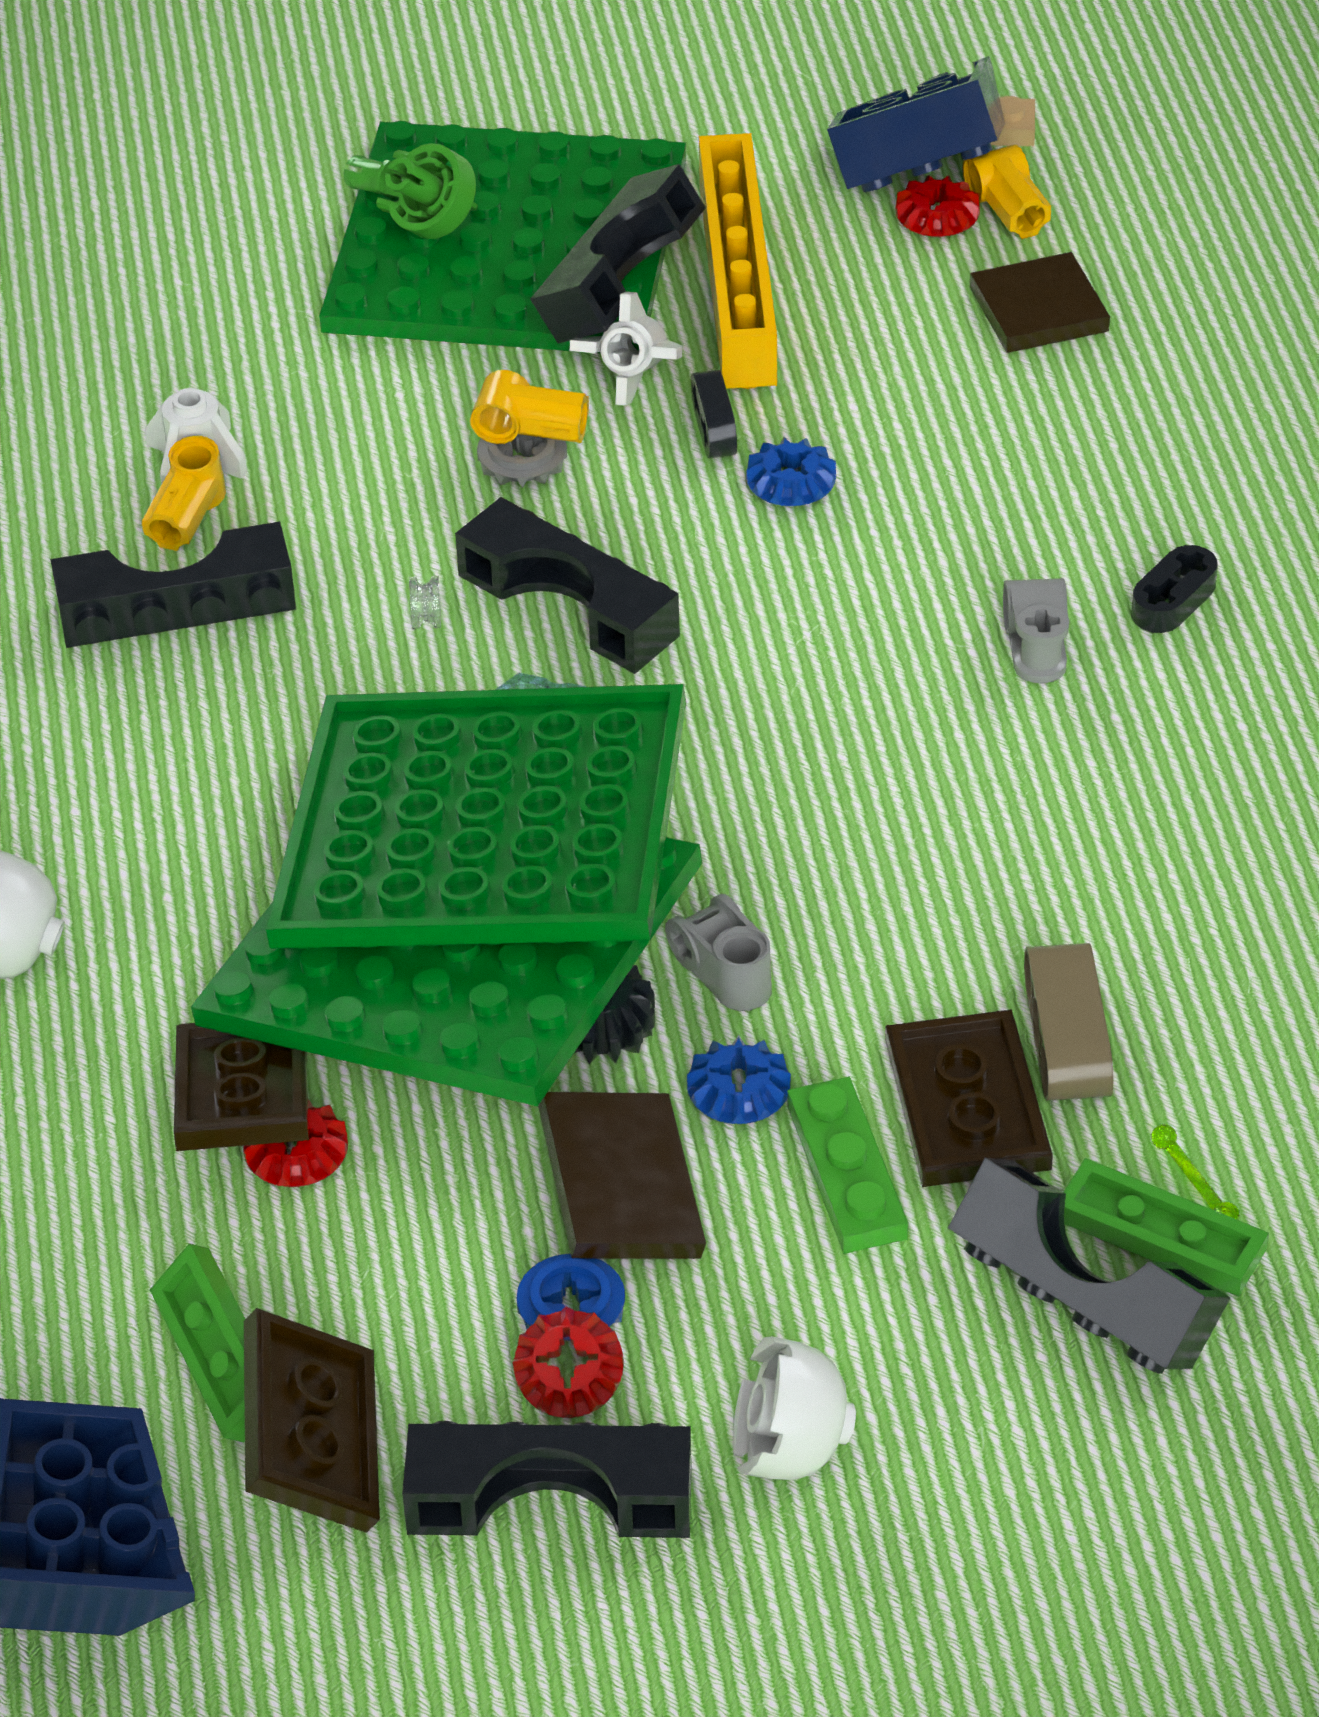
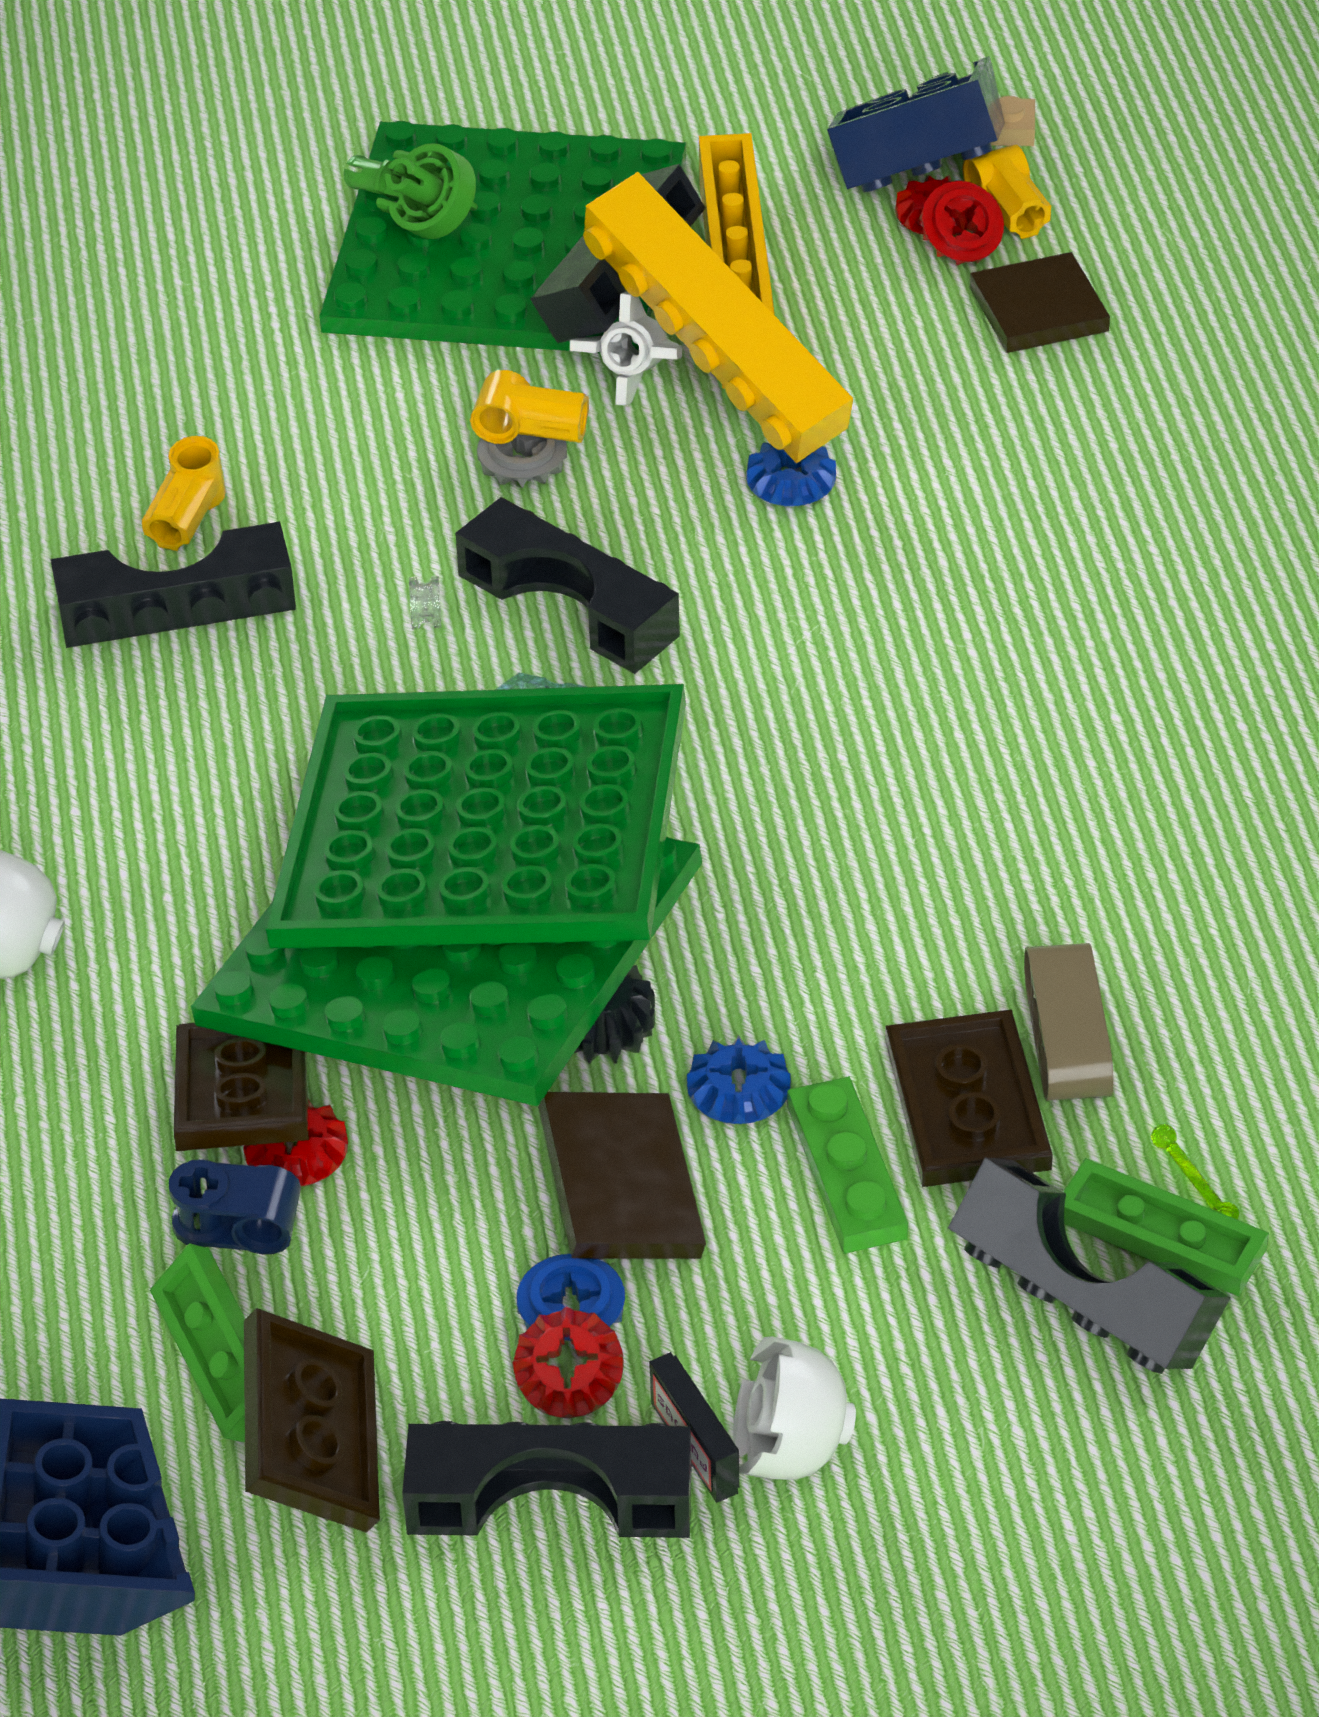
(195, 414): white brick -> none
(239, 1210): none -> dark blue piece
(682, 1404): none -> black tile
(714, 414): black beam -> none
(717, 318): none -> yellow brick
(724, 953): light grey piece -> none
(985, 221): none -> red gear
(1037, 627): light grey piece -> none
(1164, 582): black beam -> none

